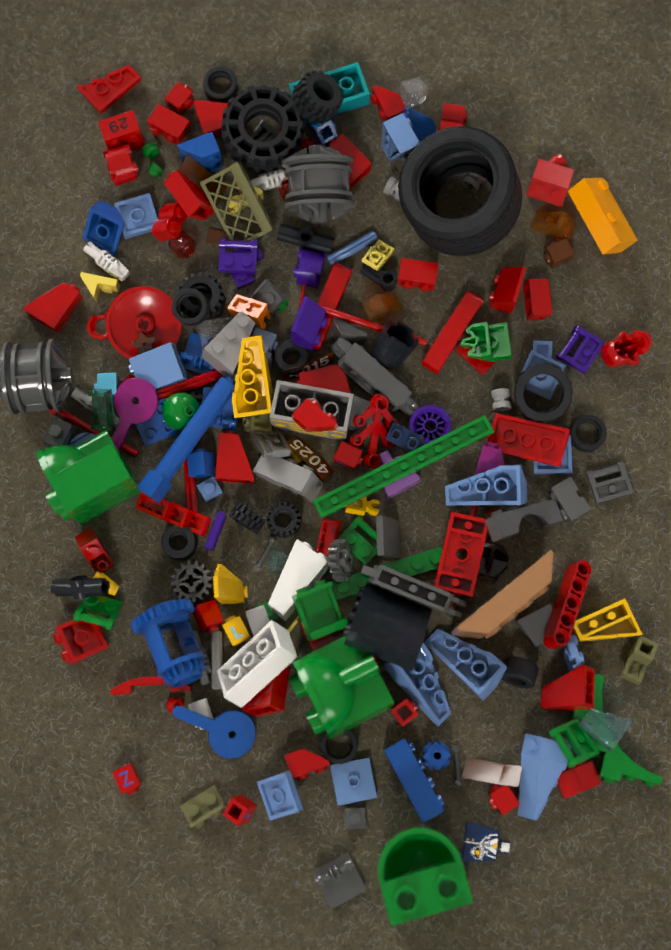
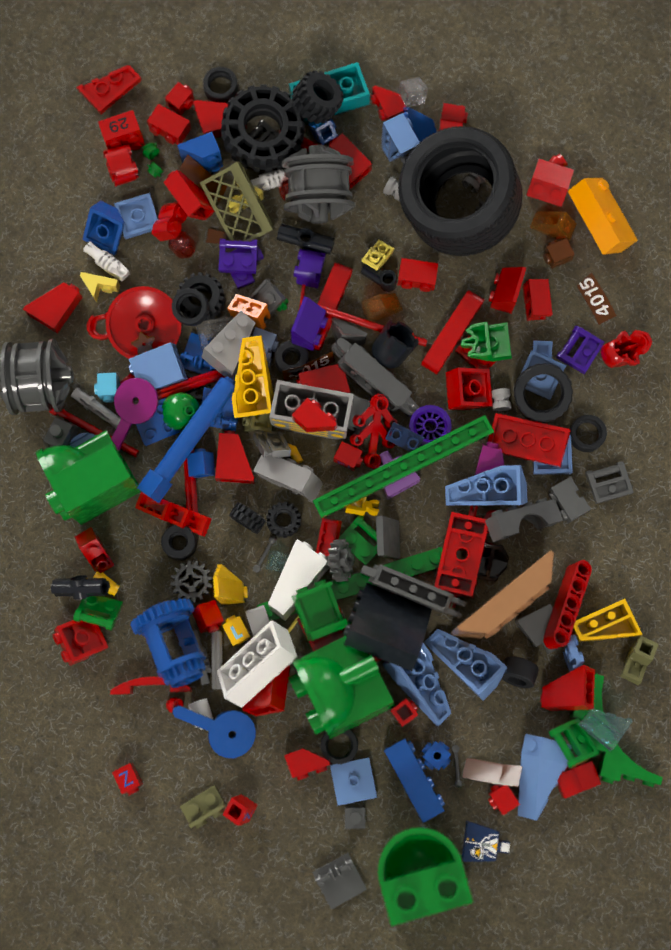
(102, 409): clear green hinge -> none
(209, 489): medium blue plate -> none
(215, 531): dark purple tile -> none
(280, 795): medium blue plate -> none
(310, 456): reddish brown sticker -> none
(352, 248): medium blue axle -> none
(468, 388): none -> red slope
(596, 299): none -> reddish brown sticker

